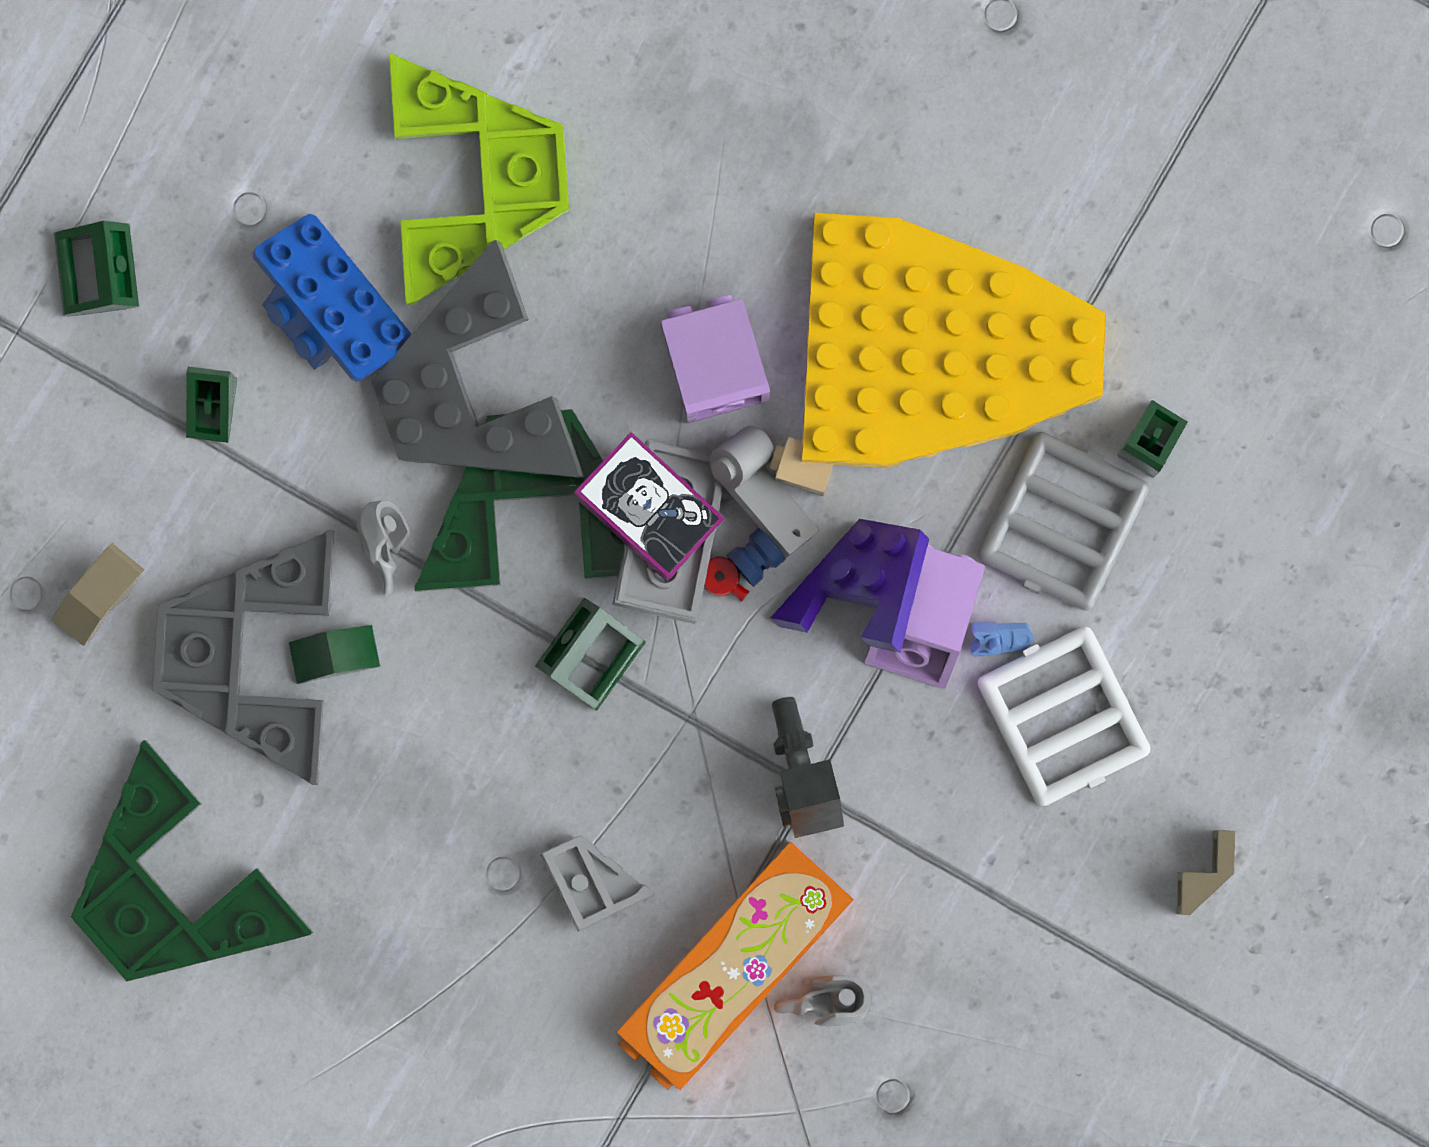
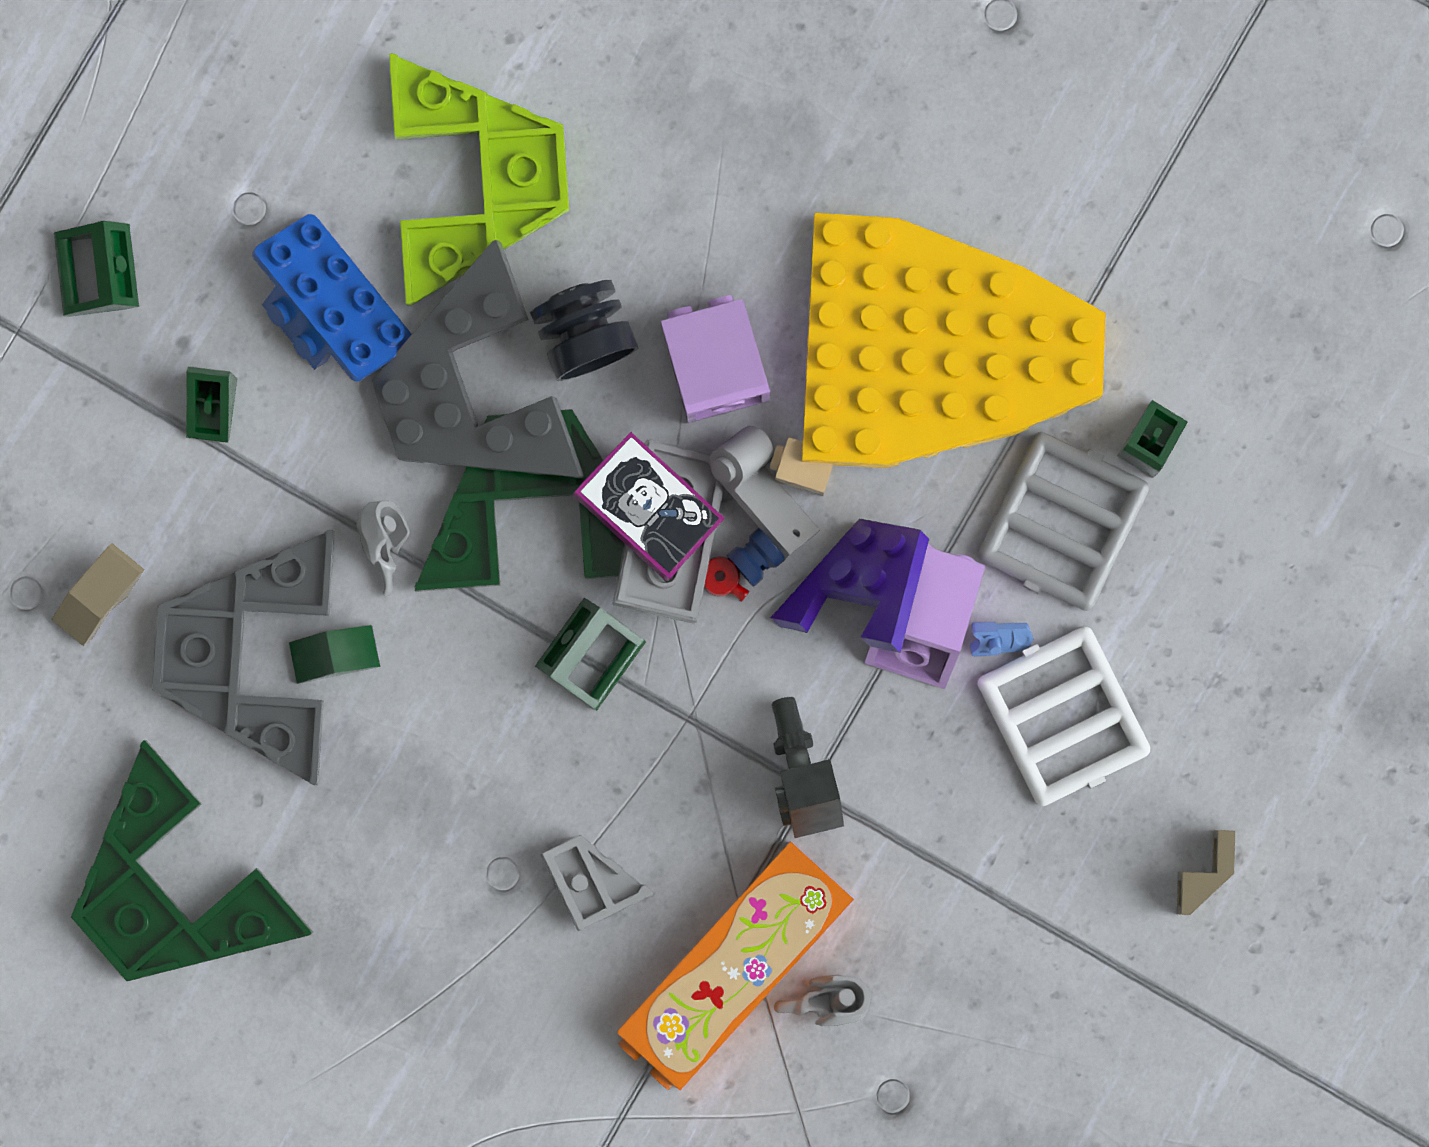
(584, 329): none -> black wheel

